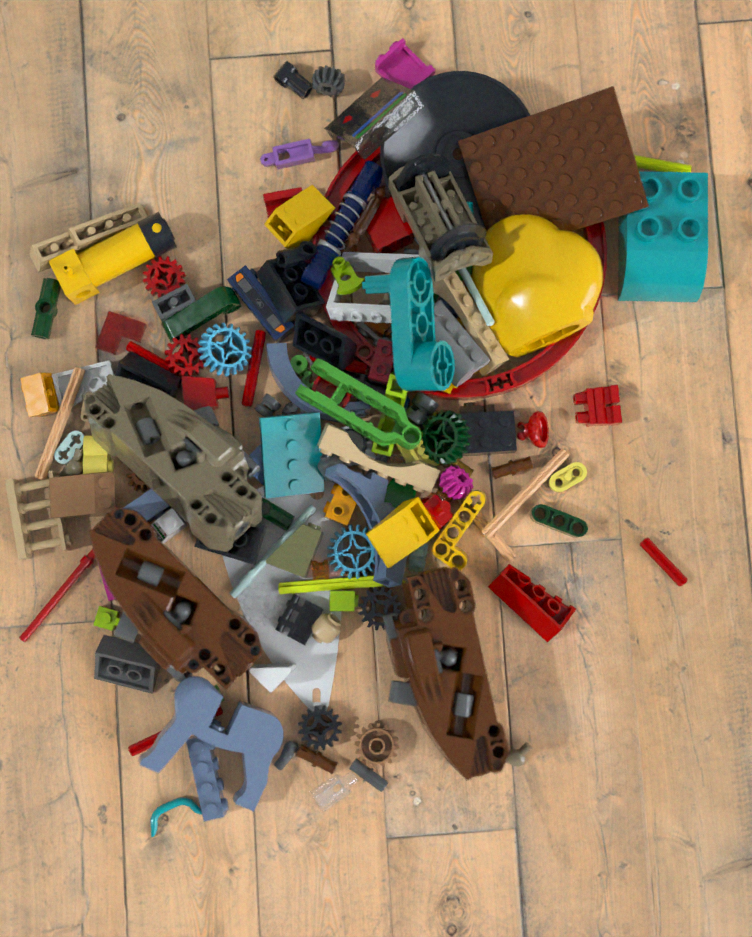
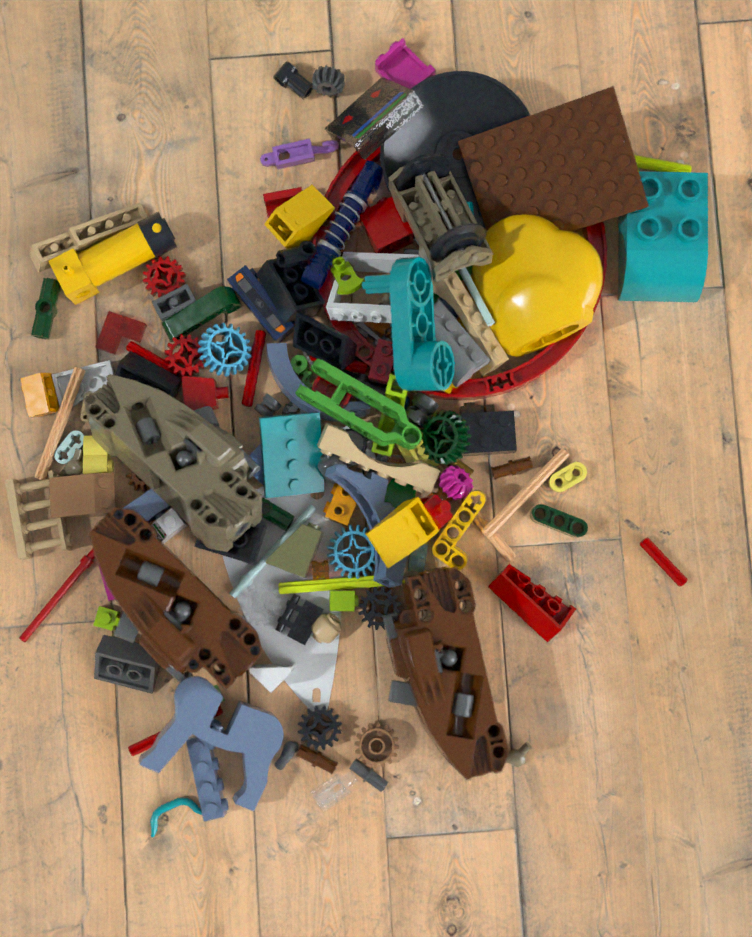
(367, 215): reddish brown wheel -> none
(535, 430): red hair -> none
(595, 406): red hips -> none

